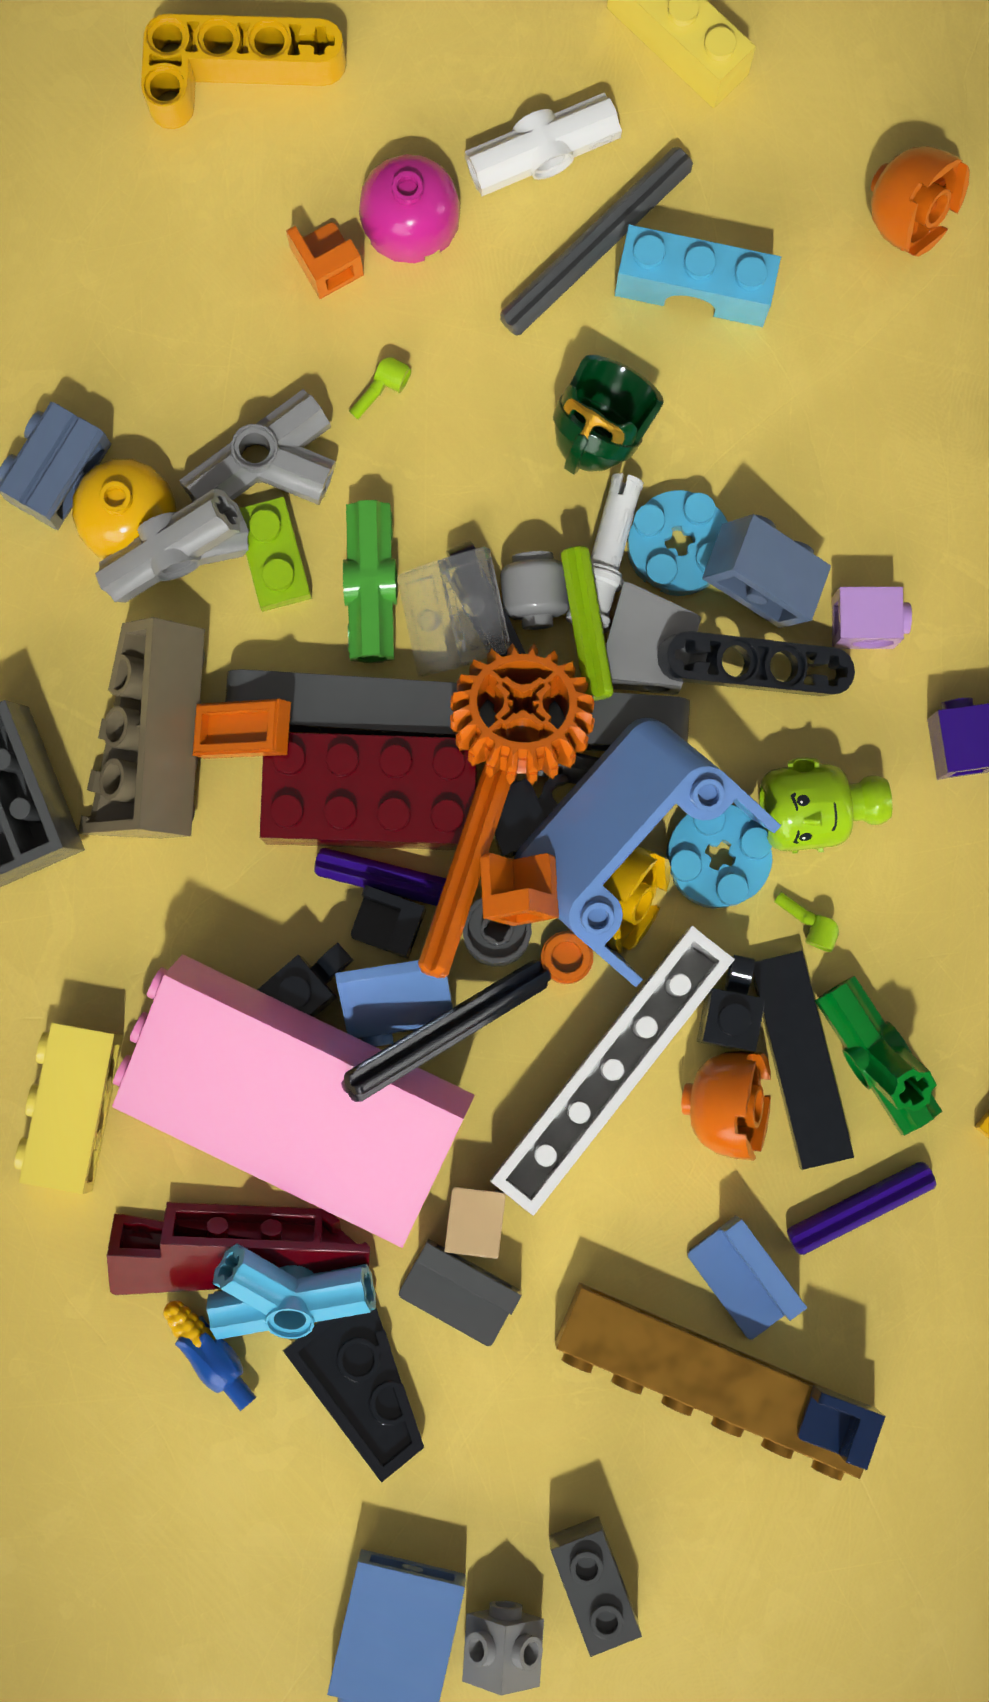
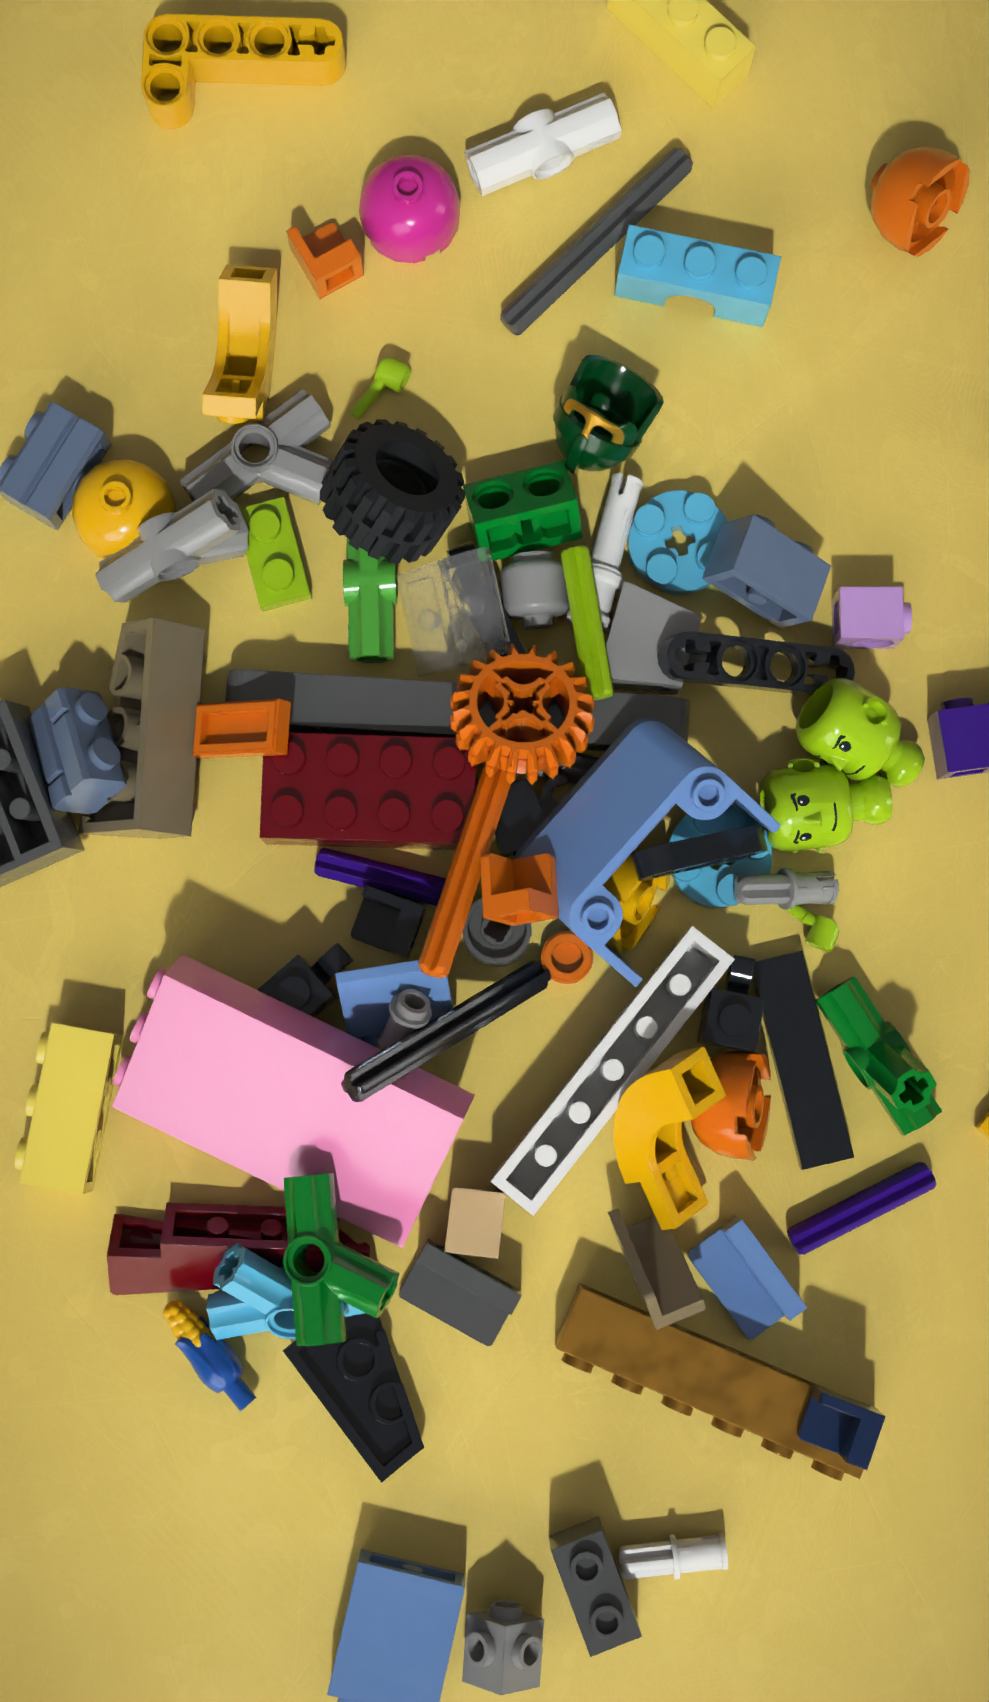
(77, 750): none -> sand blue brick
(244, 345): none -> yellow arch
(345, 1273): none -> green piece
(392, 491): none -> black tyre
(408, 1013): none -> light grey pin
(524, 510): none -> green brick
(650, 1133): none -> yellow arch
(658, 1270): none -> dark tan panel
(673, 1556): none -> white axle
(699, 852): none -> black beam
(787, 888): none -> light grey axle
(857, 734): none -> lime piece

